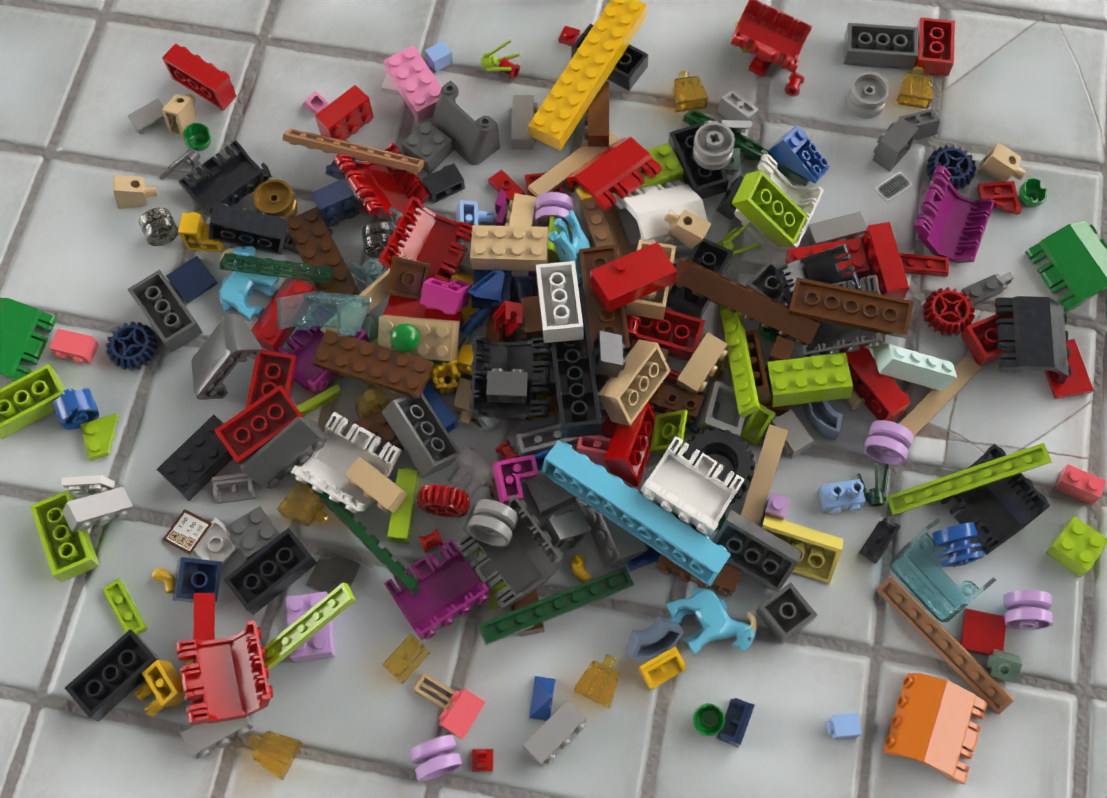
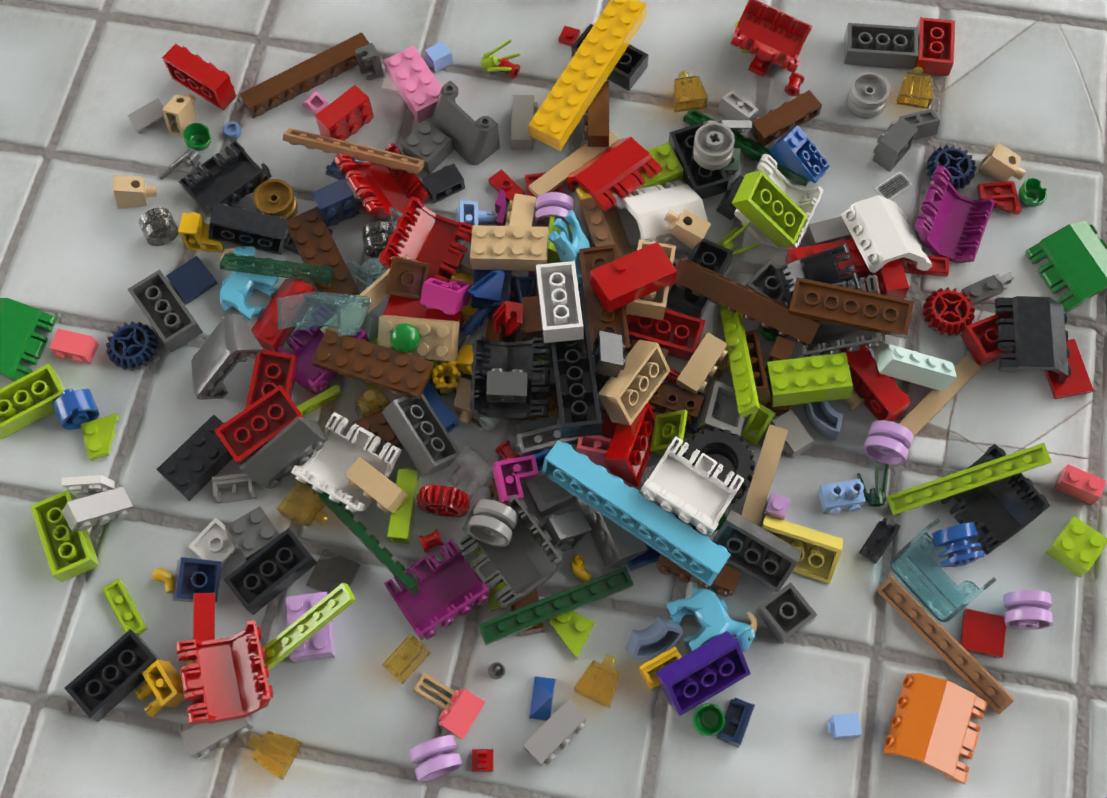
(187, 531): sticker -> none
(232, 130): none -> medium blue tile
(303, 76): none -> reddish brown brick
(369, 61): none -> dark grey hinge
(500, 673): none -> dark grey hinge
(573, 630): none -> lime wing
(632, 324): red bush -> none
(703, 673): none -> dark purple brick
(786, 117): none -> reddish brown brick
(883, 233): none -> white hinge
(1004, 665): sand green brick -> none

